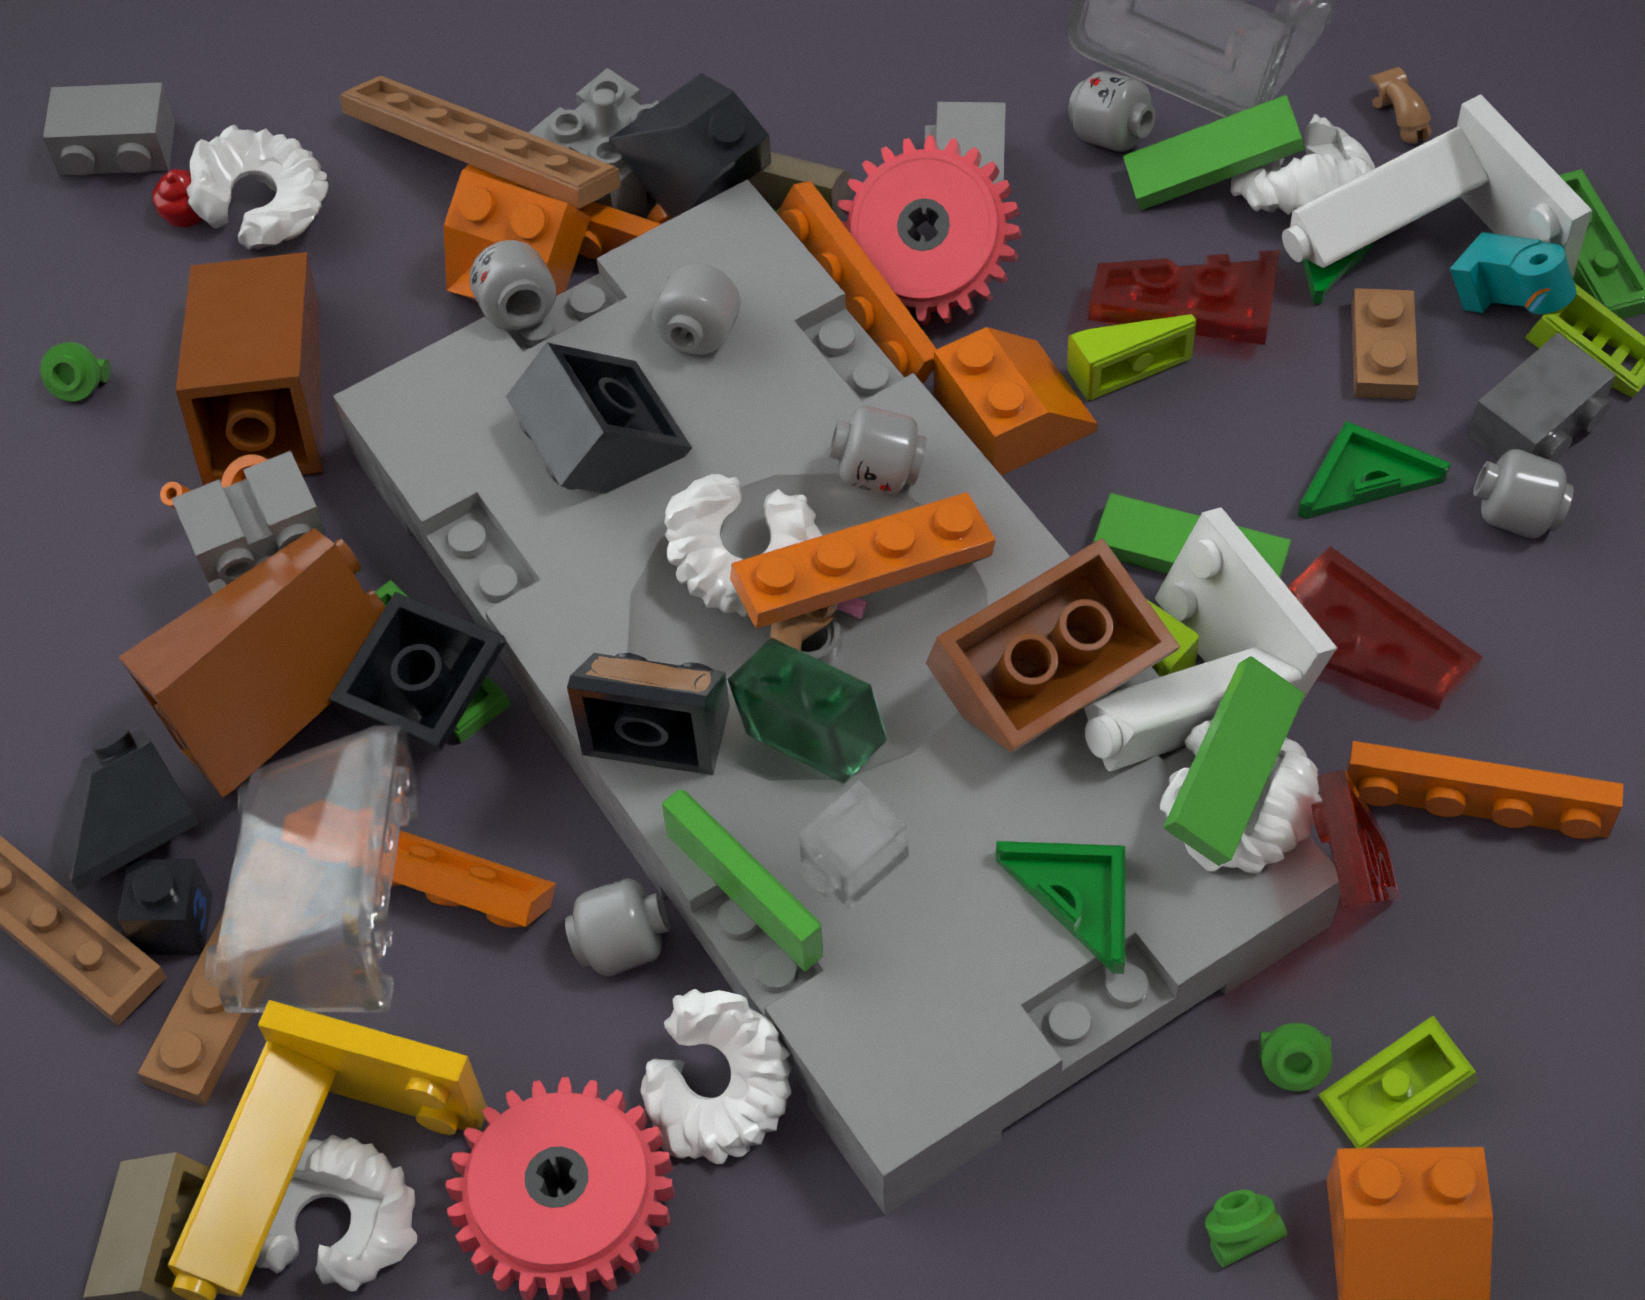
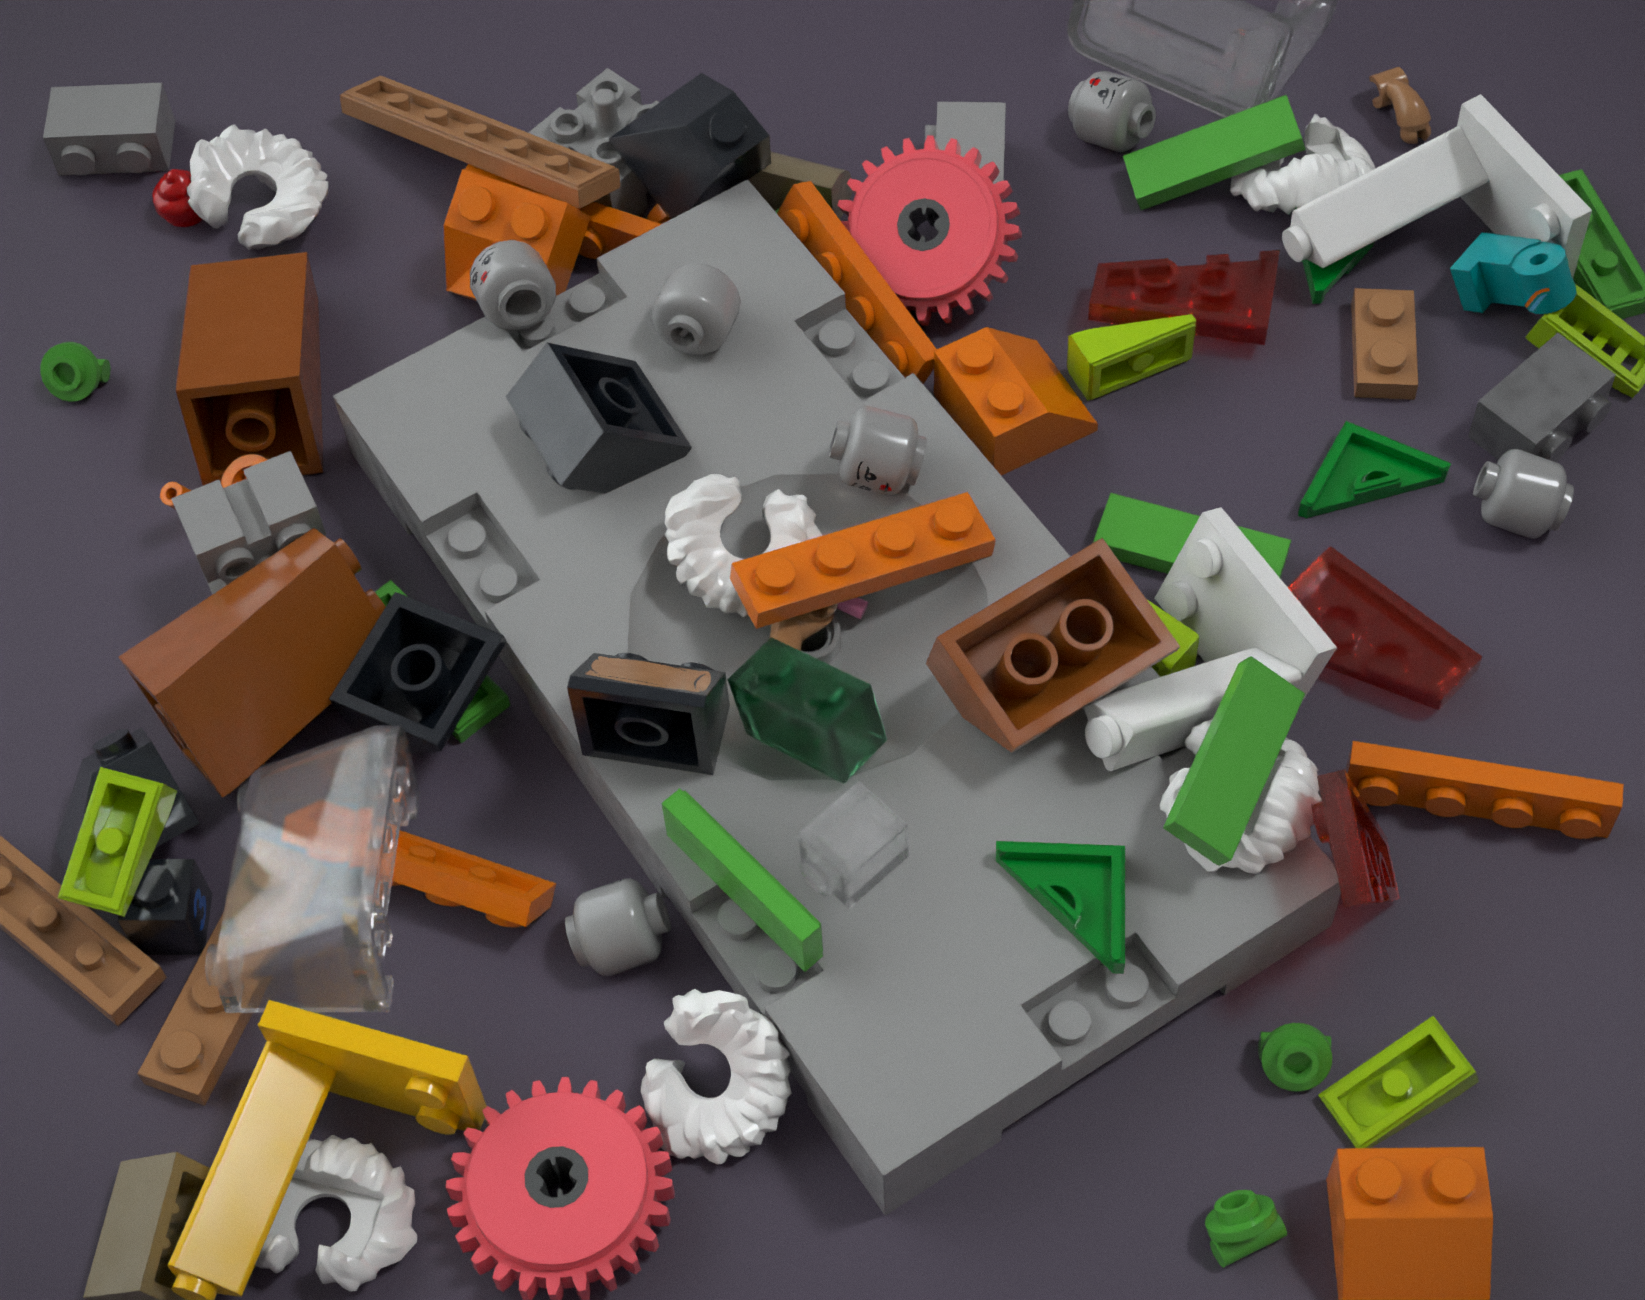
(116, 840): none -> lime slope

